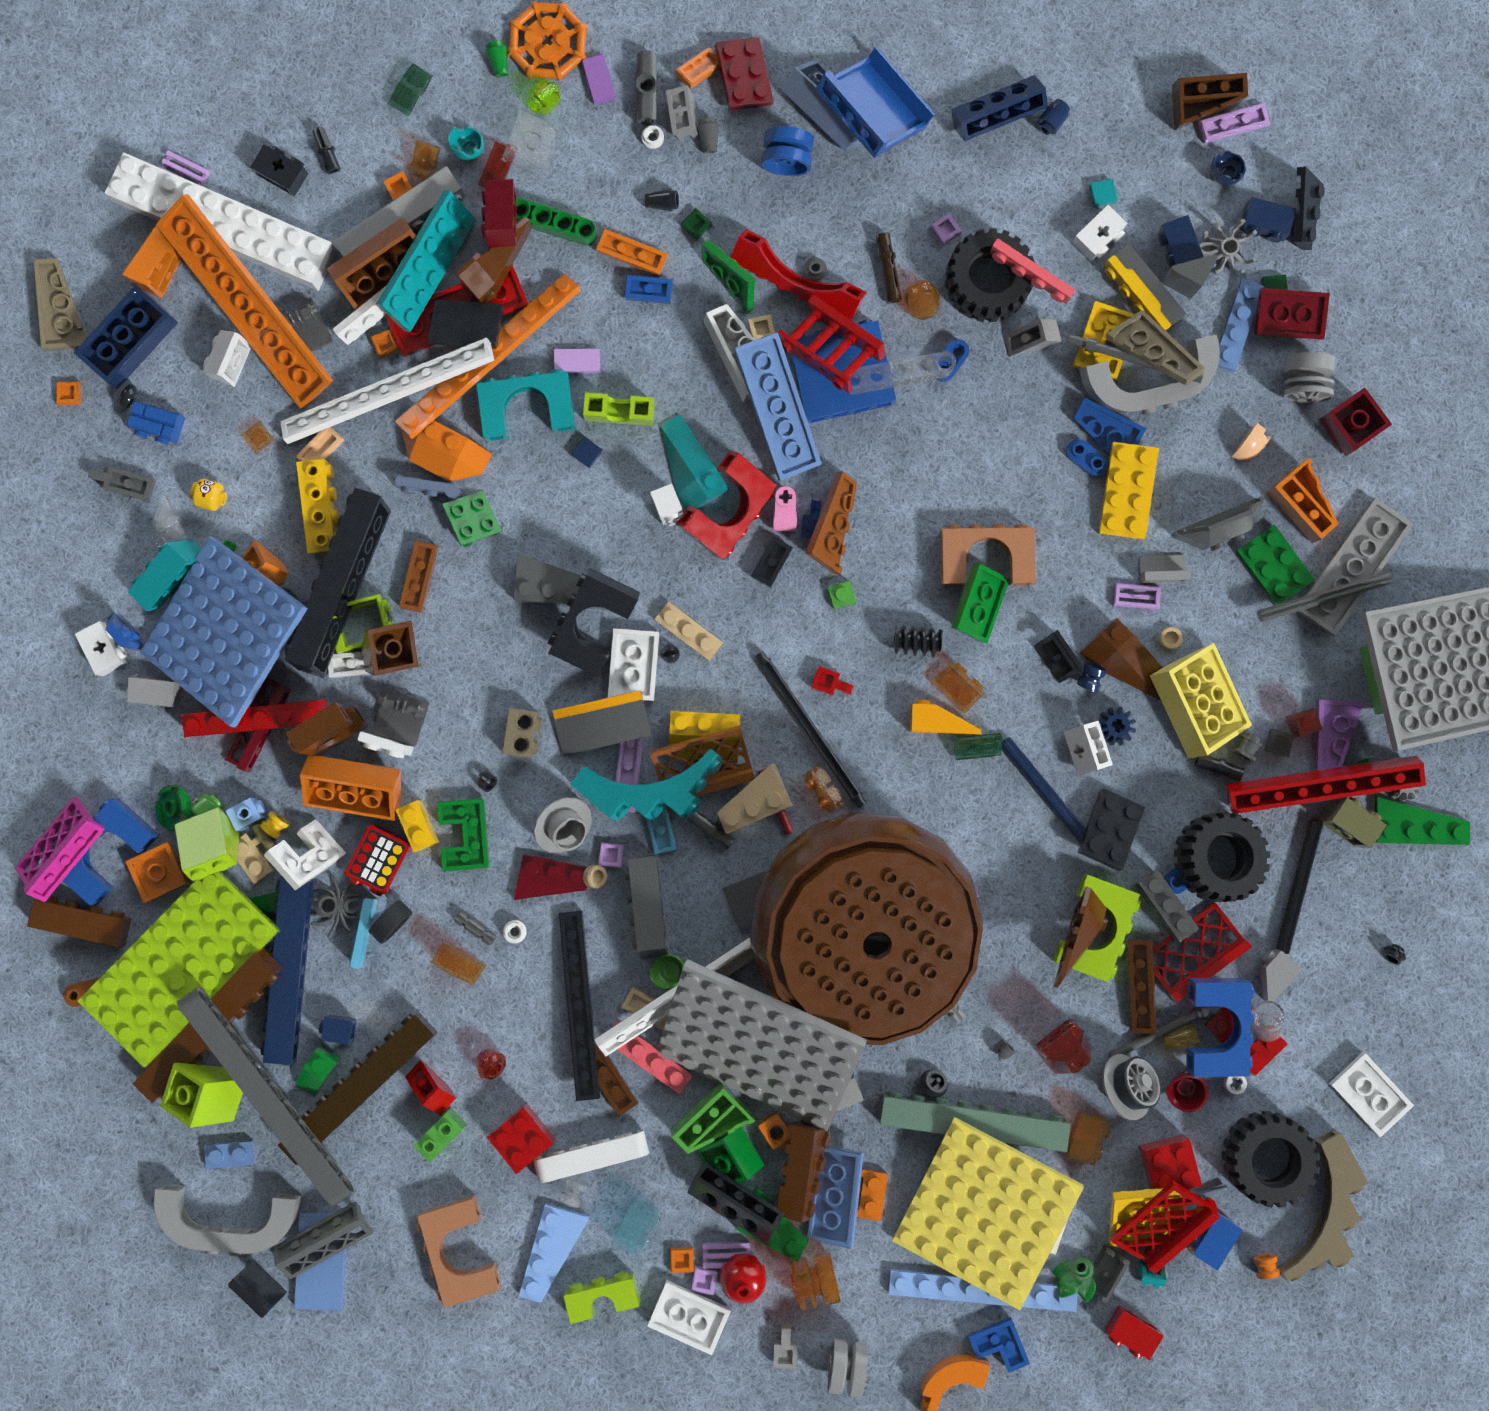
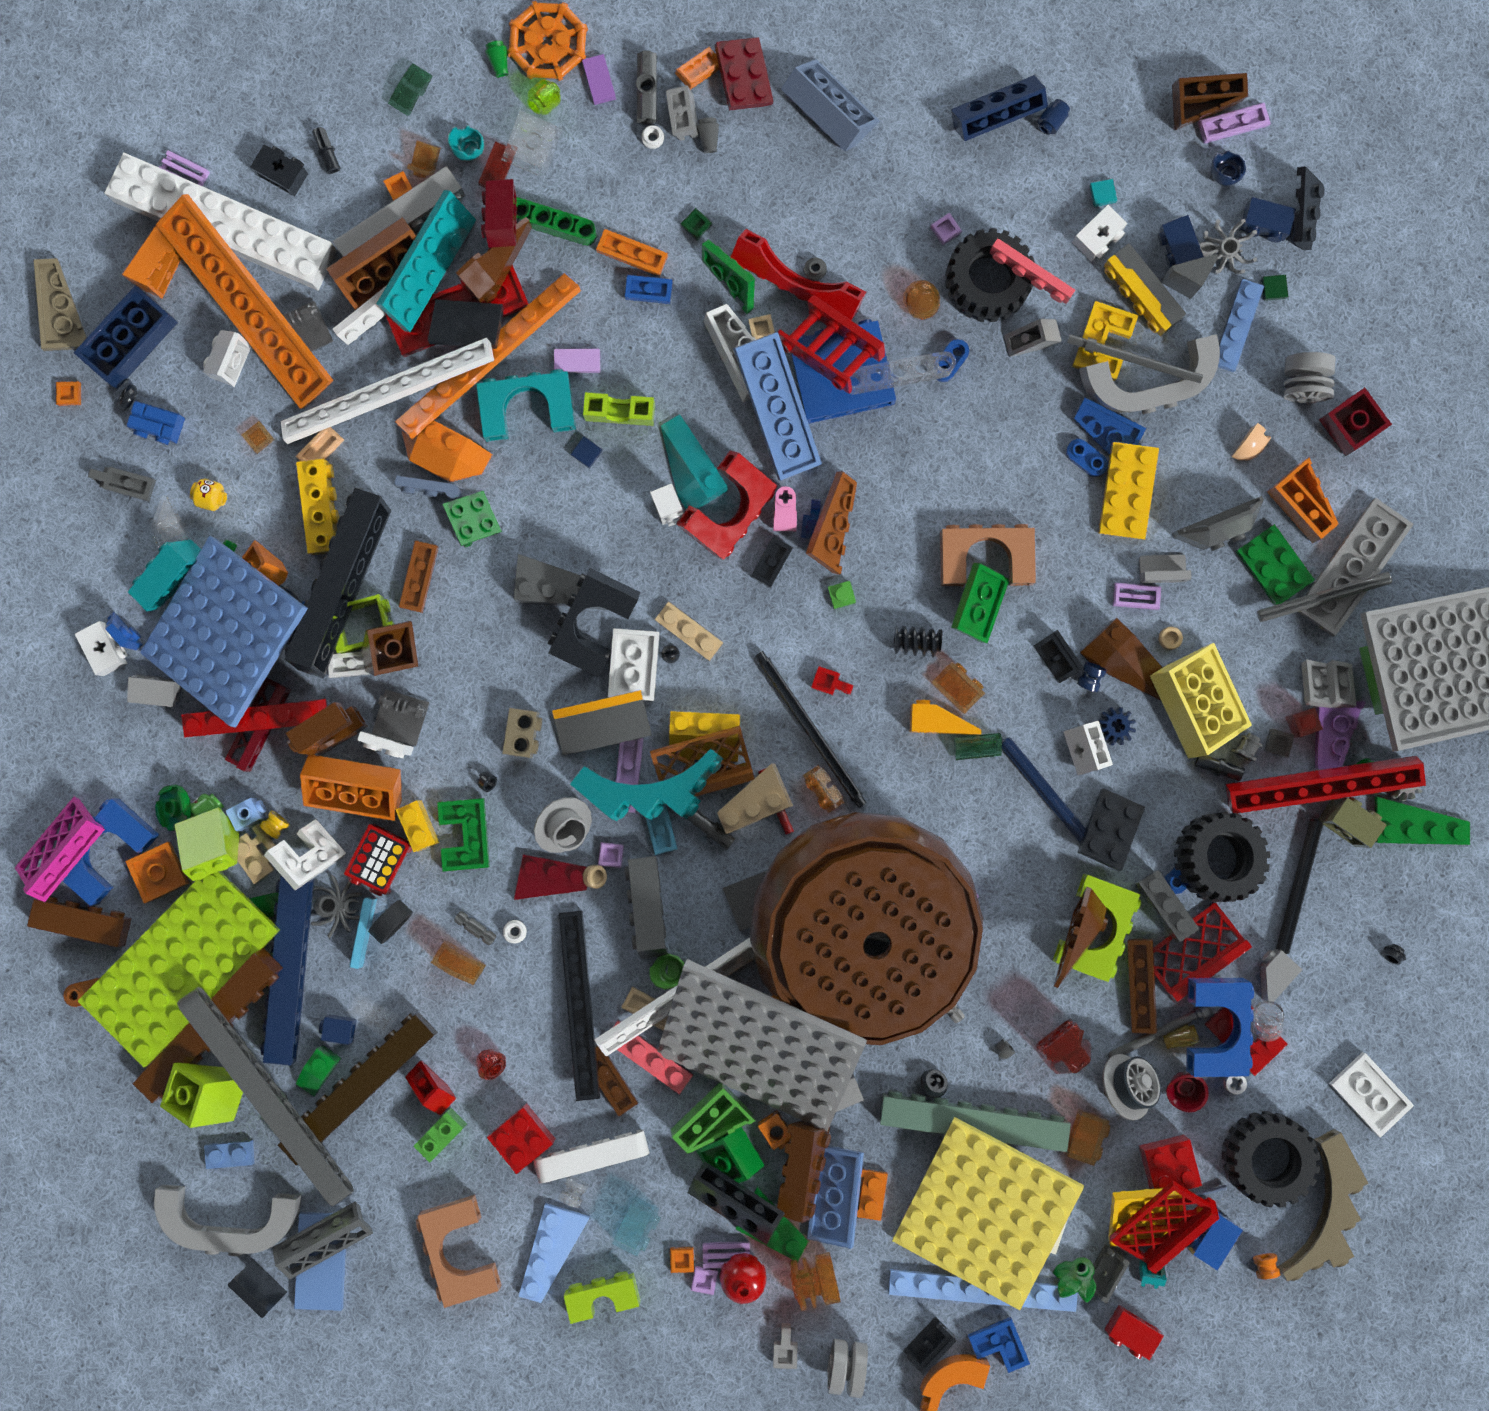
(385, 343): orange tile -> none
(663, 200): black cone -> none
(689, 1317): white plate -> none
(787, 151): blue wheel -> none
(875, 103): blue panel -> none
(887, 259): dark brown pin -> none
(929, 1345): none -> black hinge
(1153, 345): dark tan wing -> none
(1291, 314): dark red plate -> none
(1328, 684): none -> light grey slope

